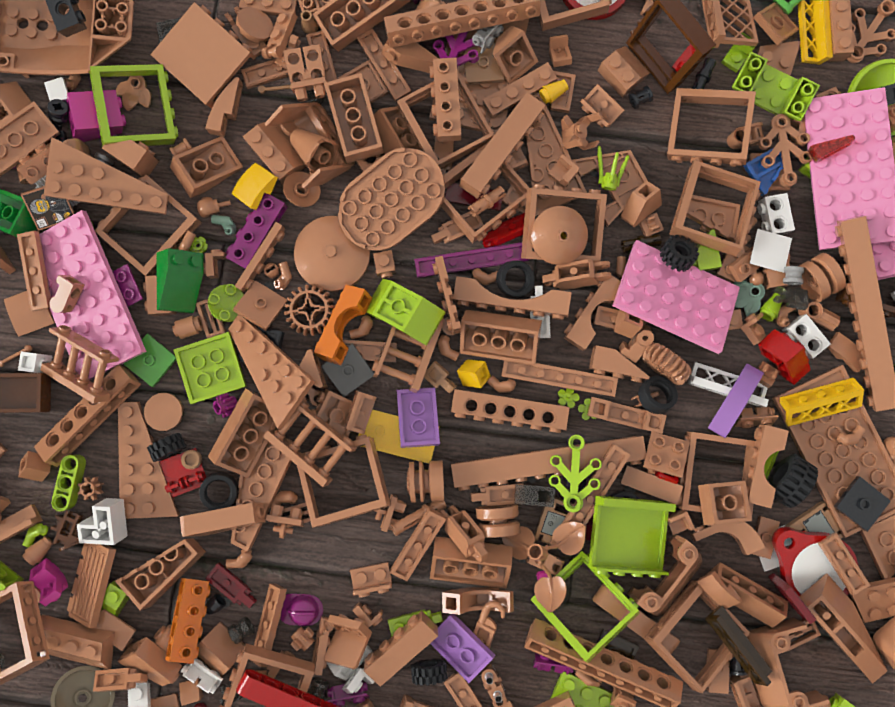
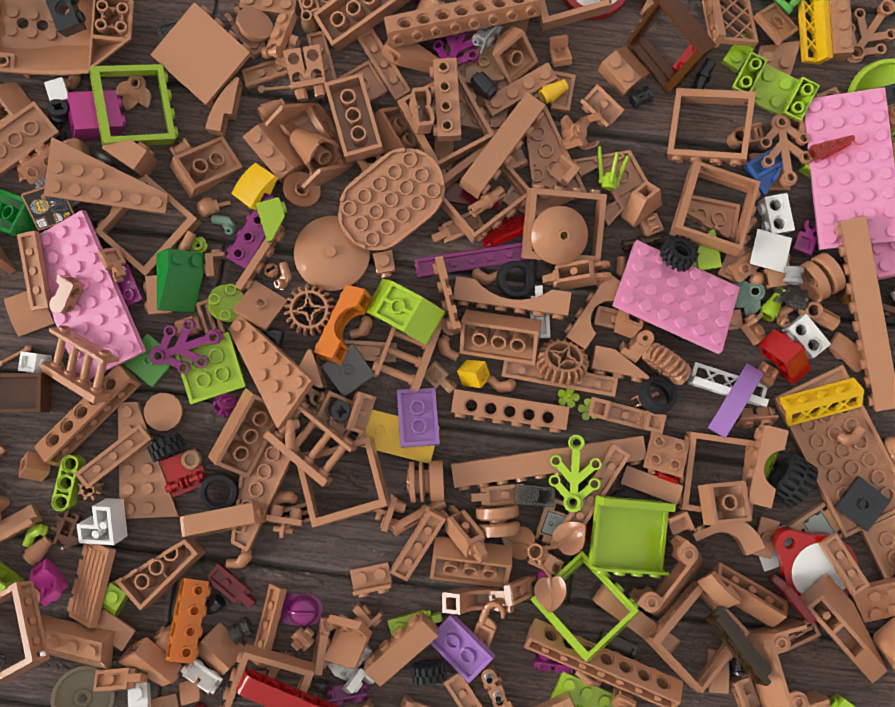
(113, 456): none -> nougat plate
(114, 260): none -> nougat plate
(182, 347): none -> magenta plant
(267, 109): none -> nougat cone
(271, 216): none -> lime slope
(290, 427): none -> nougat arm
(336, 407): none -> black wheel
(421, 110): none -> nougat brick
(483, 85): none -> black brick
(519, 590): none -> nougat hinge
(573, 365): none -> nougat gear
(805, 241): none -> magenta plate

